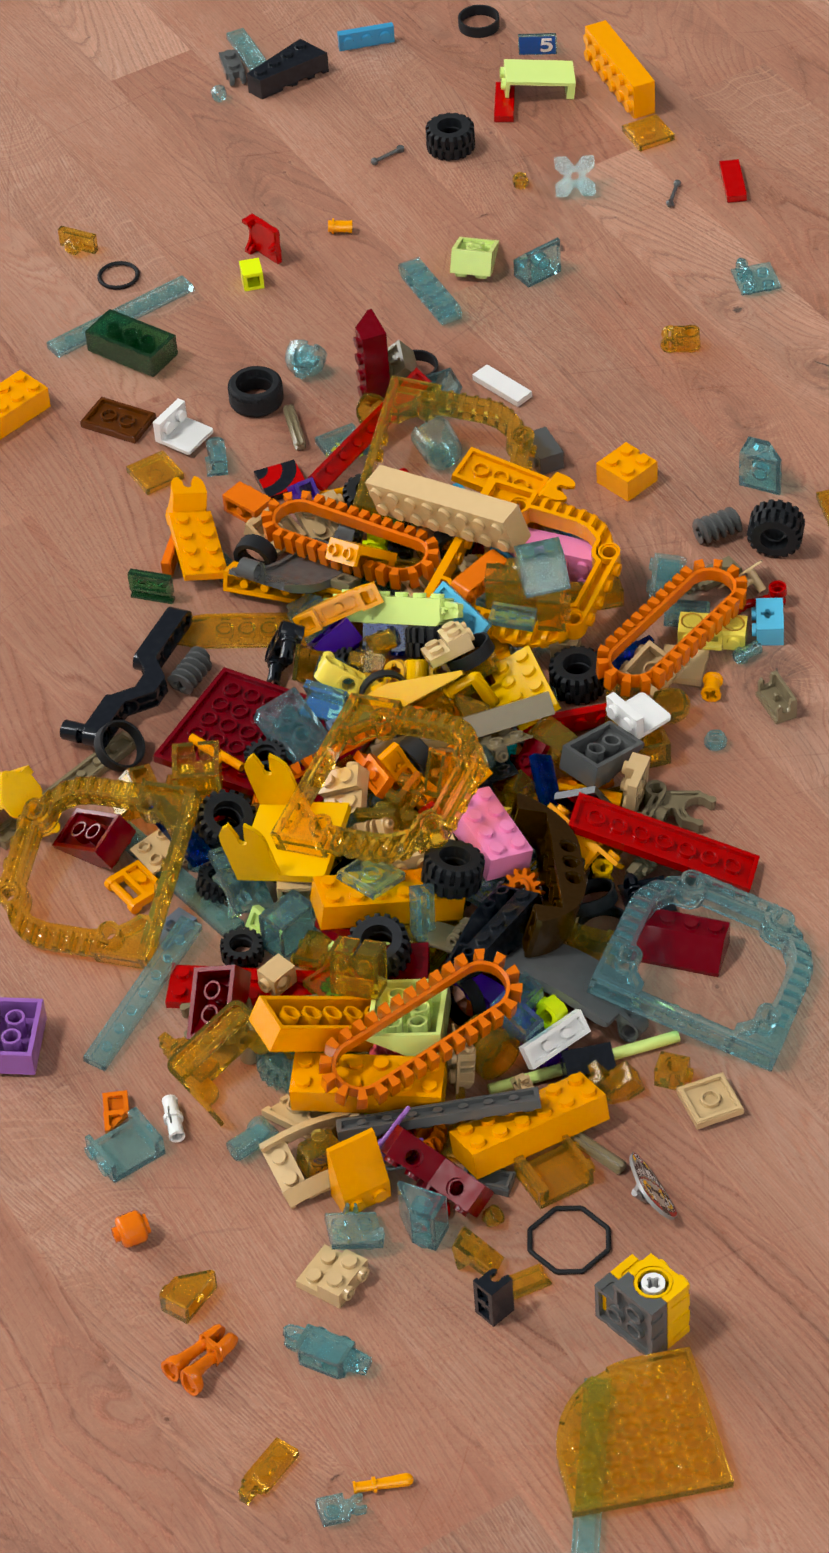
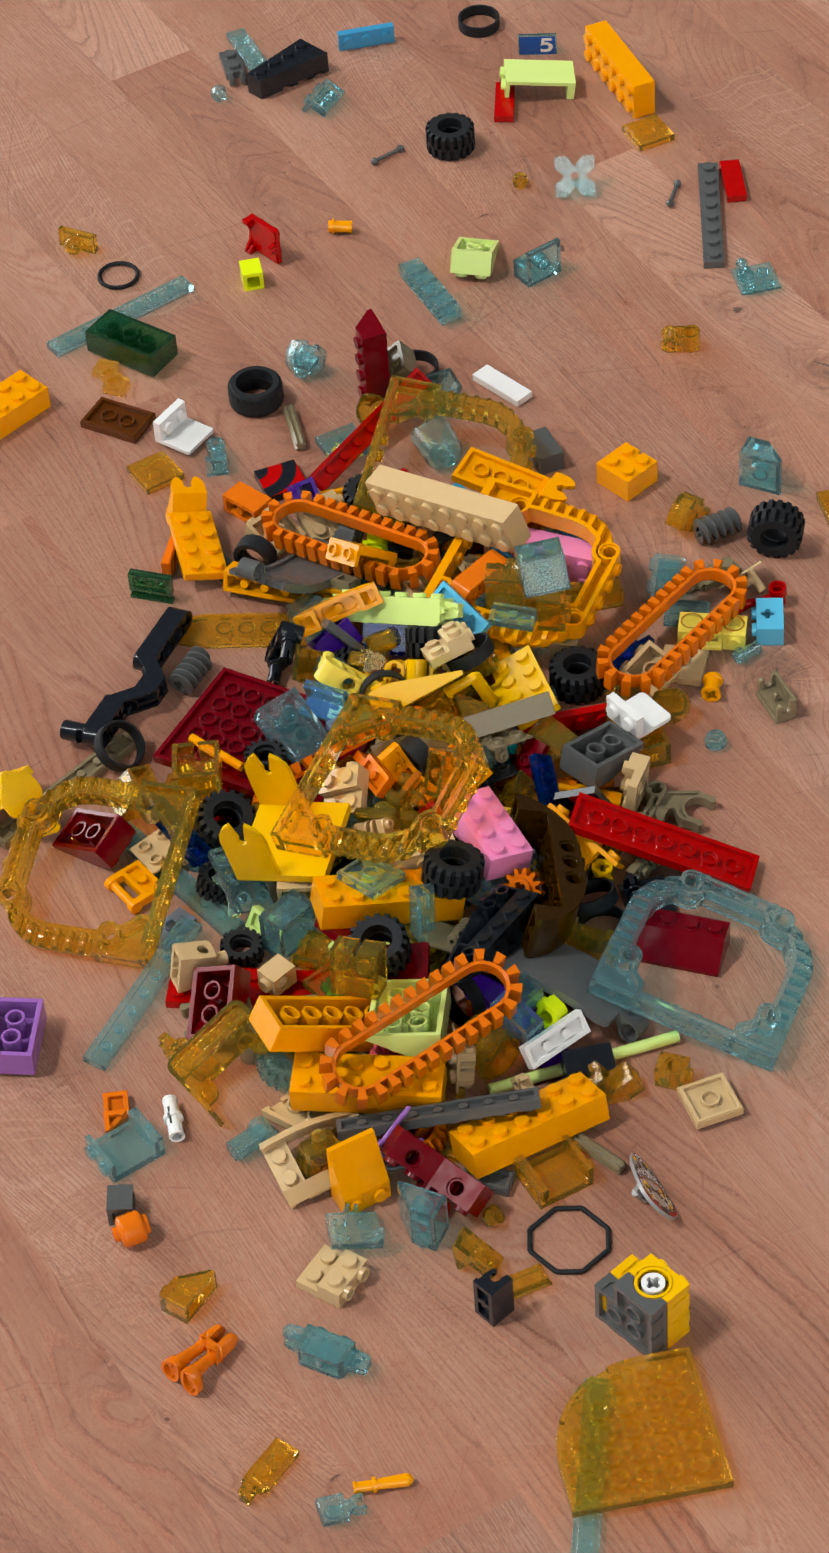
(112, 380): none -> clear yellow tile
(119, 1201): none -> dark grey brick
(190, 955): none -> tan torso
(323, 97): none -> clear light blue bracket
(341, 635): none -> dark grey tile
(685, 510): none -> clear yellow brick
(710, 215): none -> dark grey plate

